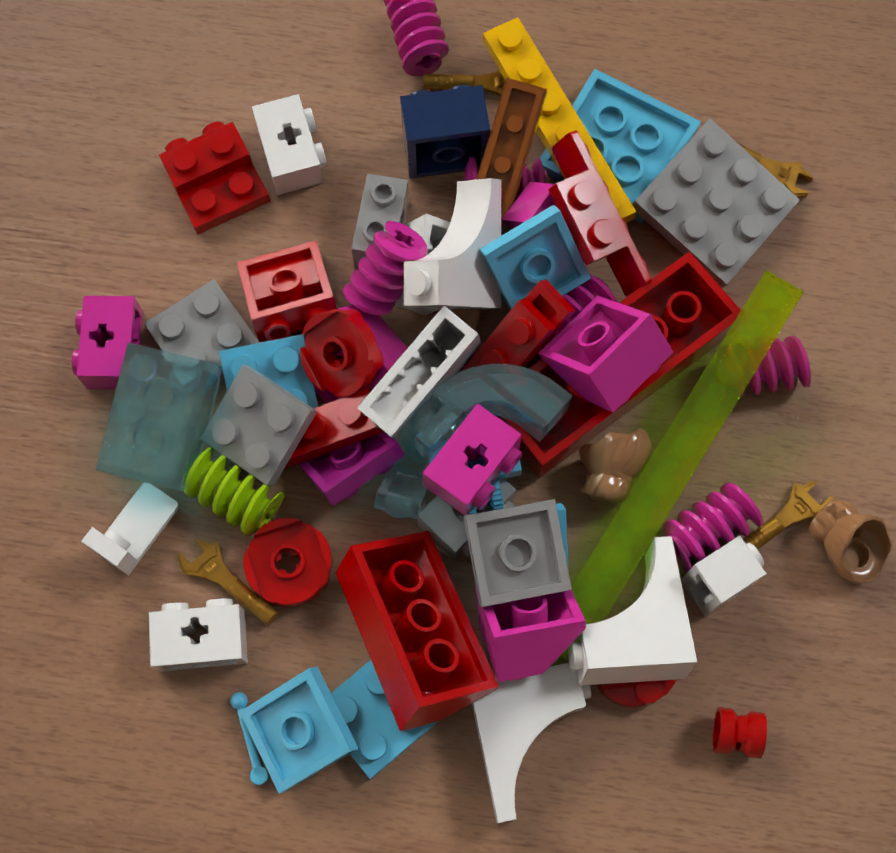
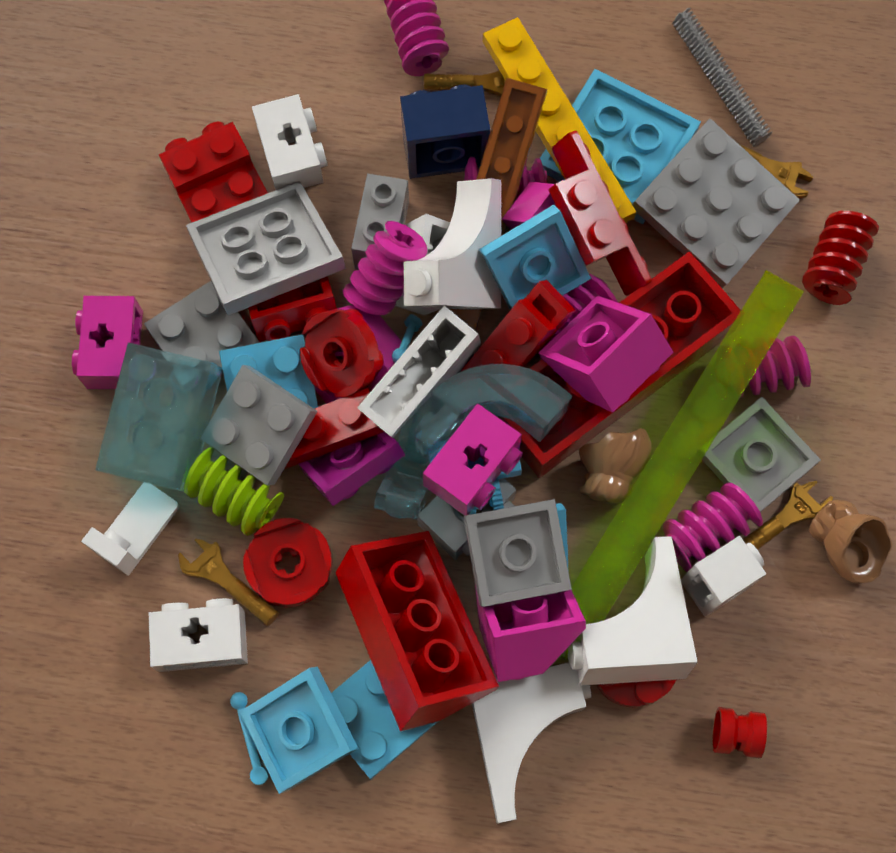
(265, 247): none -> light grey plate
(413, 324): none -> medium azure hinge
(720, 77): none -> light grey axle
(760, 454): none -> light grey plate
(839, 256): none -> red piece

